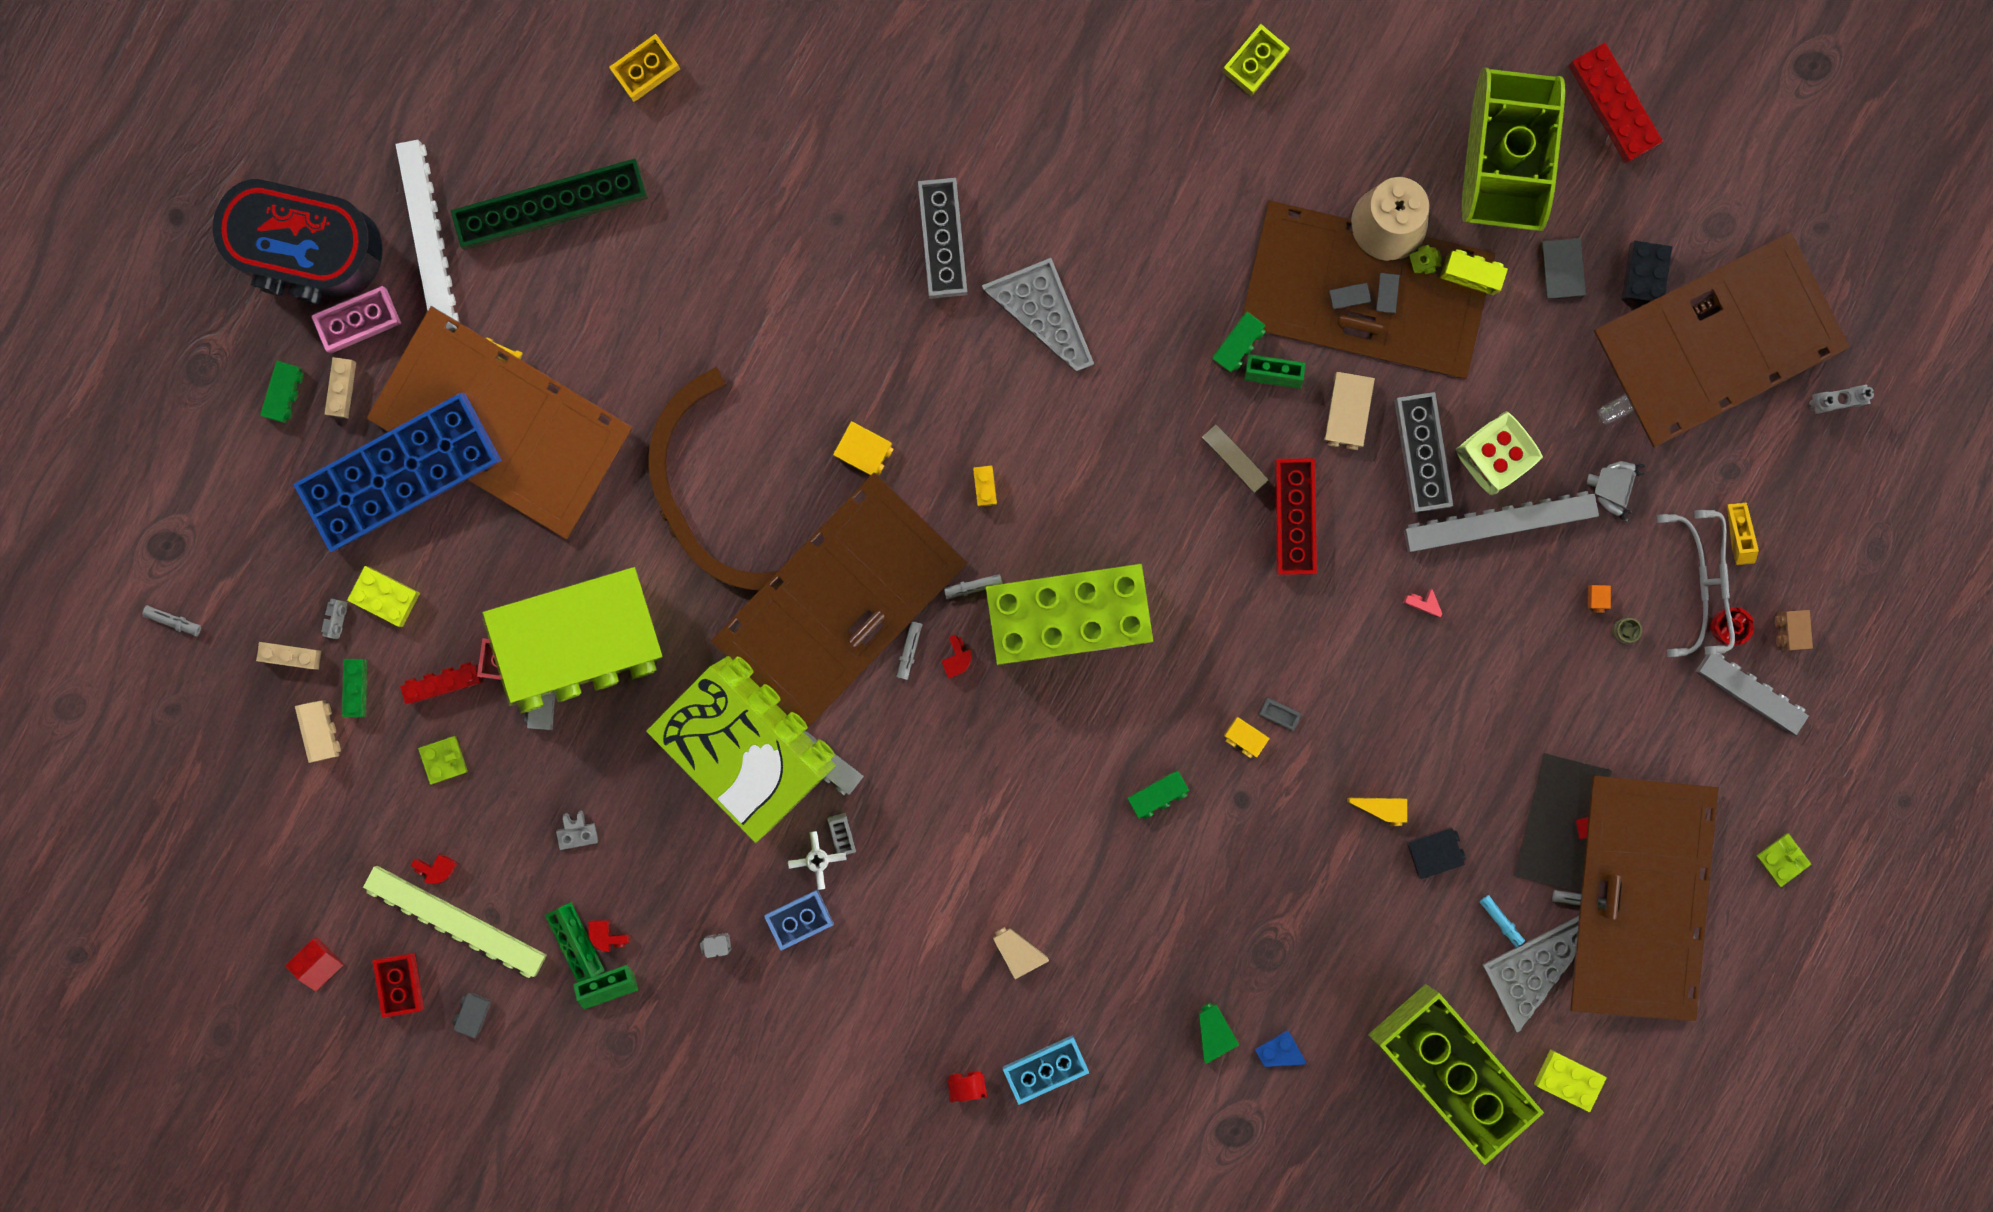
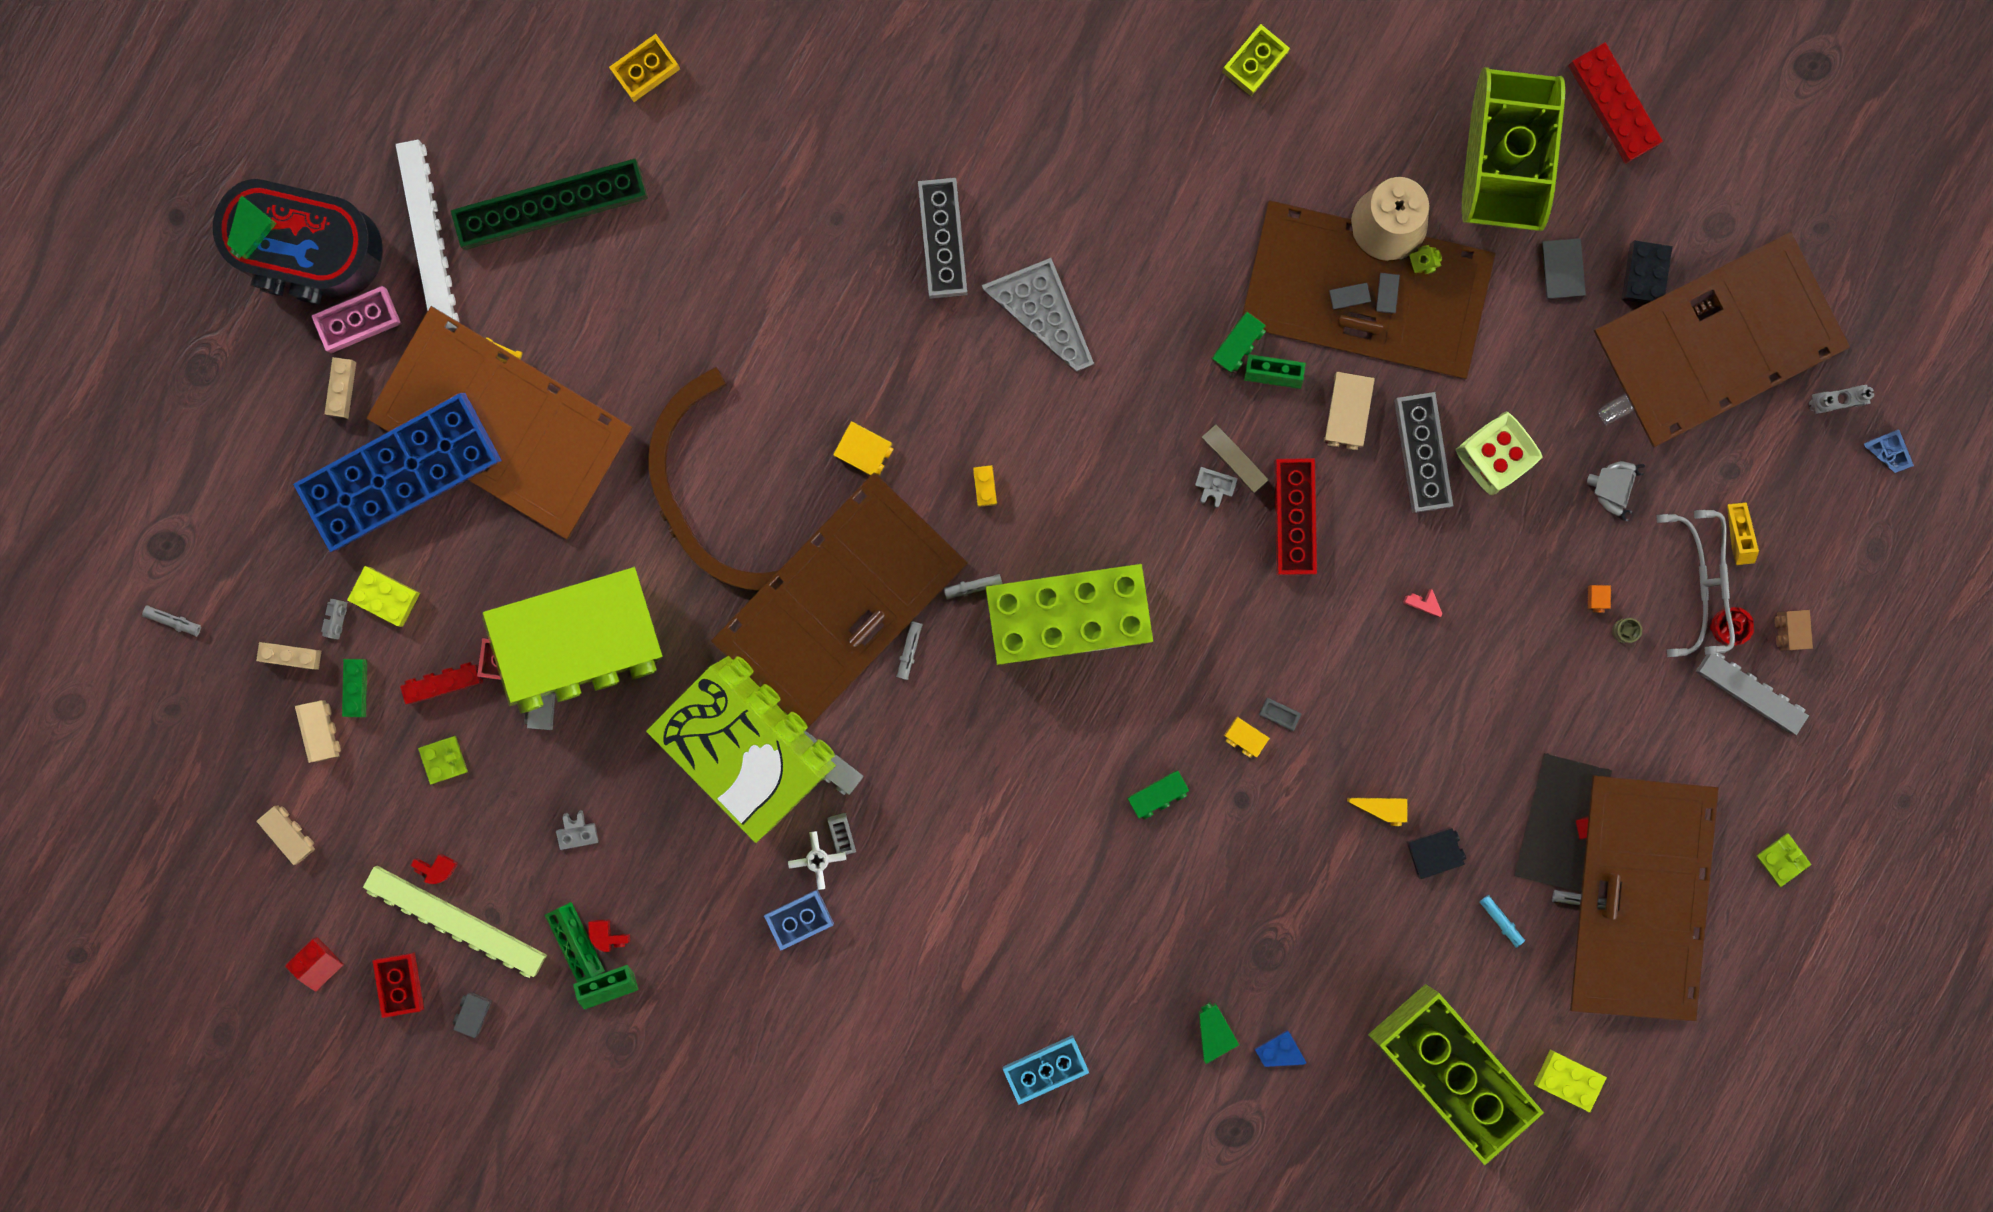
(248, 229): none -> green slope
(282, 392): green brick -> none
(286, 834): none -> tan brick
(716, 945): light grey brick -> none
(960, 662): red brick -> none
(966, 1087): red brick -> none
(1018, 952): tan slope -> none
(1215, 485): none -> light grey plate
(1473, 272): neon yellow brick -> none
(1501, 522): light grey brick -> none
(1530, 970): light grey wing -> none
(1891, 450): none -> medium blue slope

